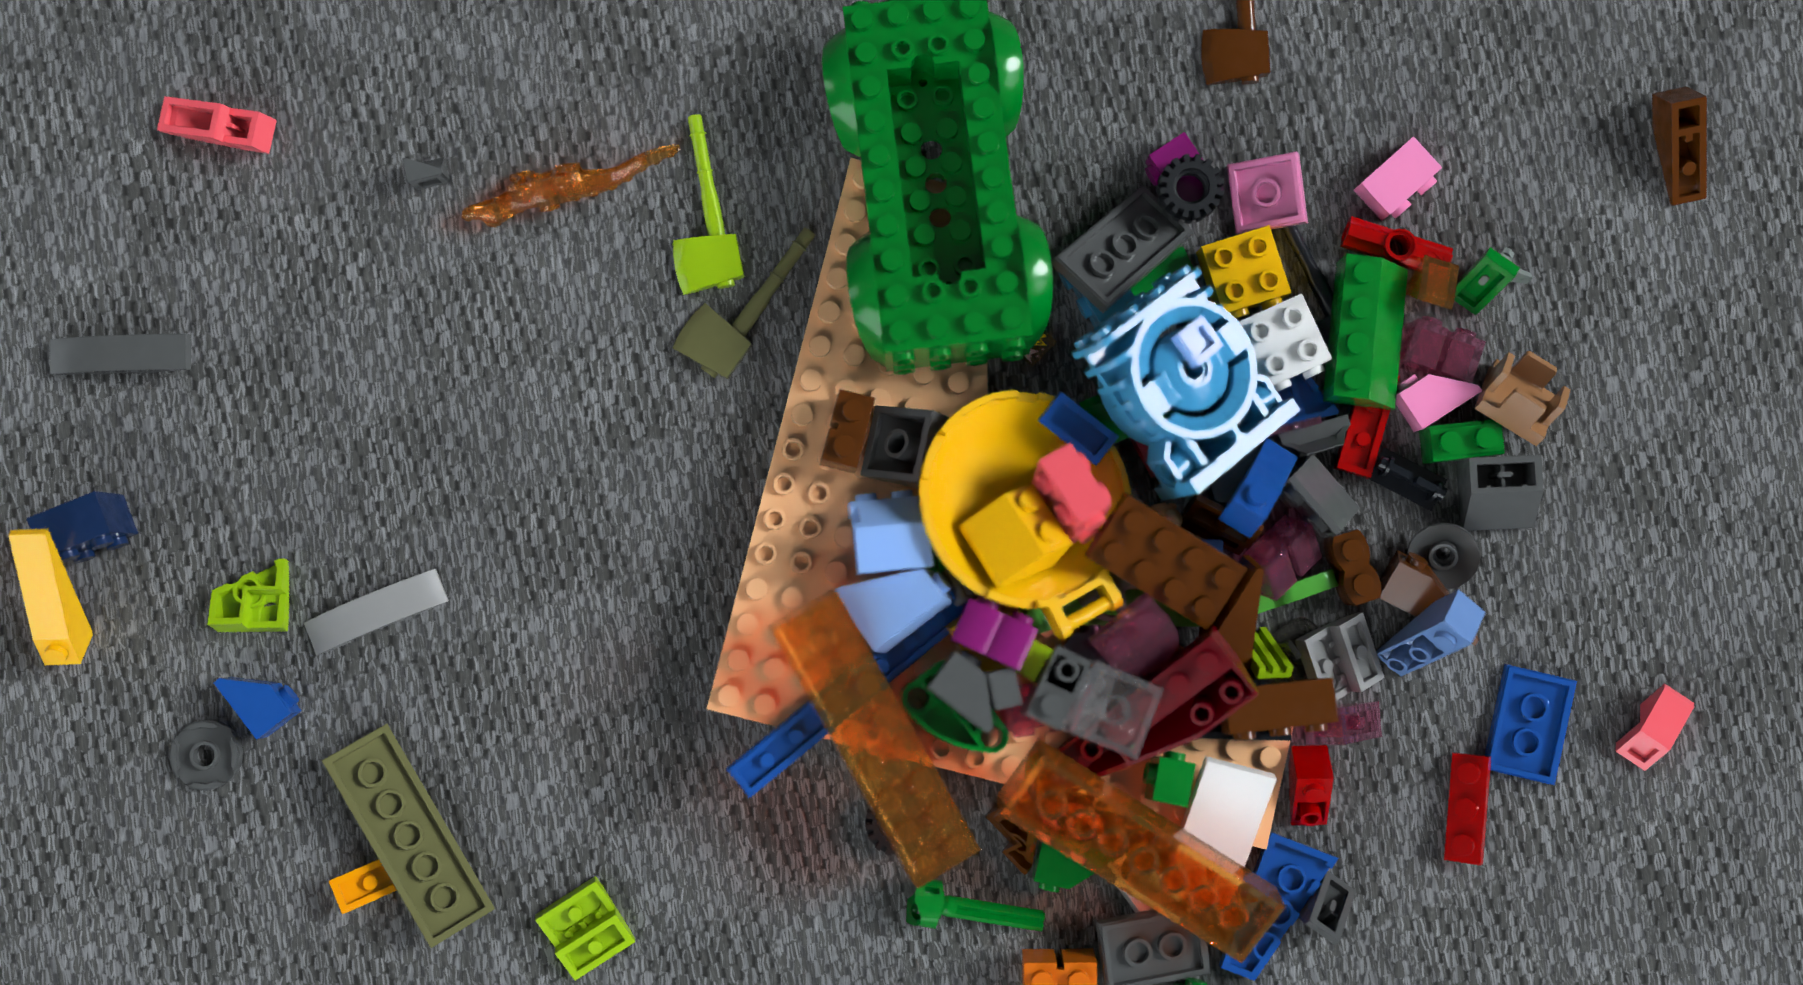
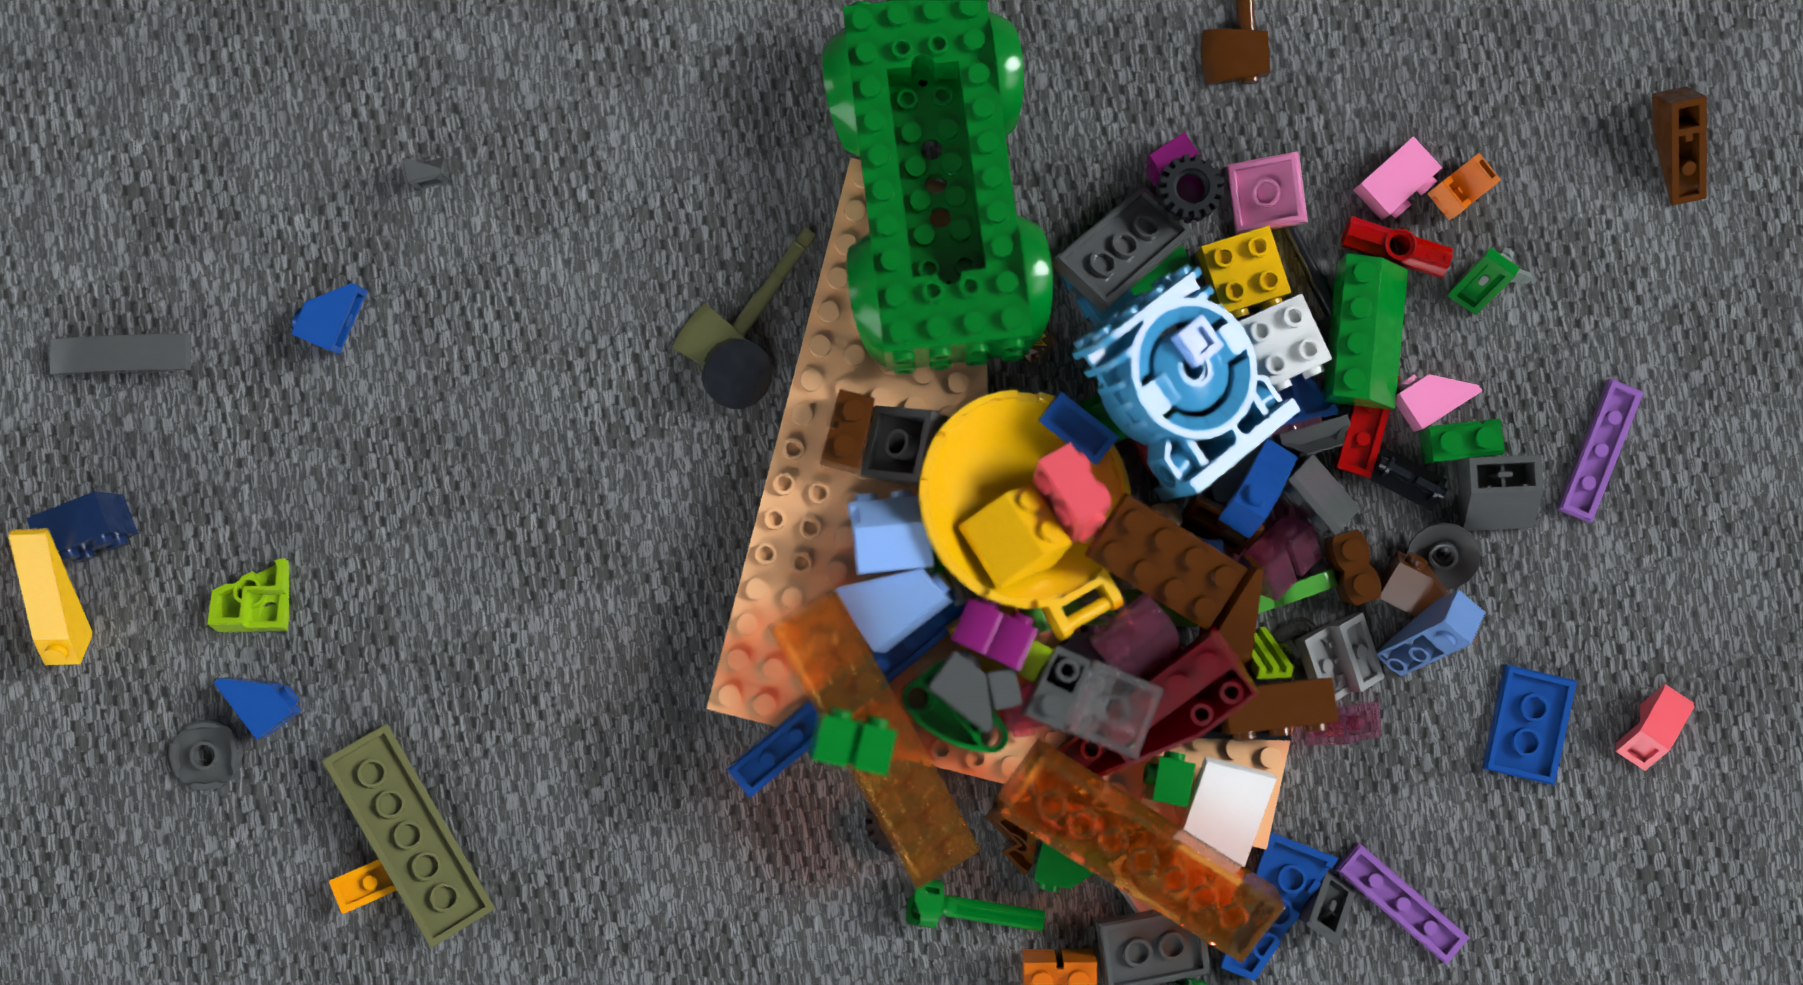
(217, 124): coral slope -> none
(329, 317): none -> blue slope
(375, 611): light grey slope -> none
(560, 185): clear orange animal -> none
(585, 928): lime slope -> none
(713, 258): lime piece -> none
(736, 373): none -> black tile
(853, 741): none -> green piece
(1310, 784): red slope -> none
(1402, 903): none -> medium lavender tile
(1434, 282): clear orange slope -> none
(1441, 351): clear pink piece -> none
(1464, 186): none -> orange brick
(1467, 808): red plate -> none
(1518, 396): medium nougat panel -> none
(1599, 450): none -> medium lavender tile

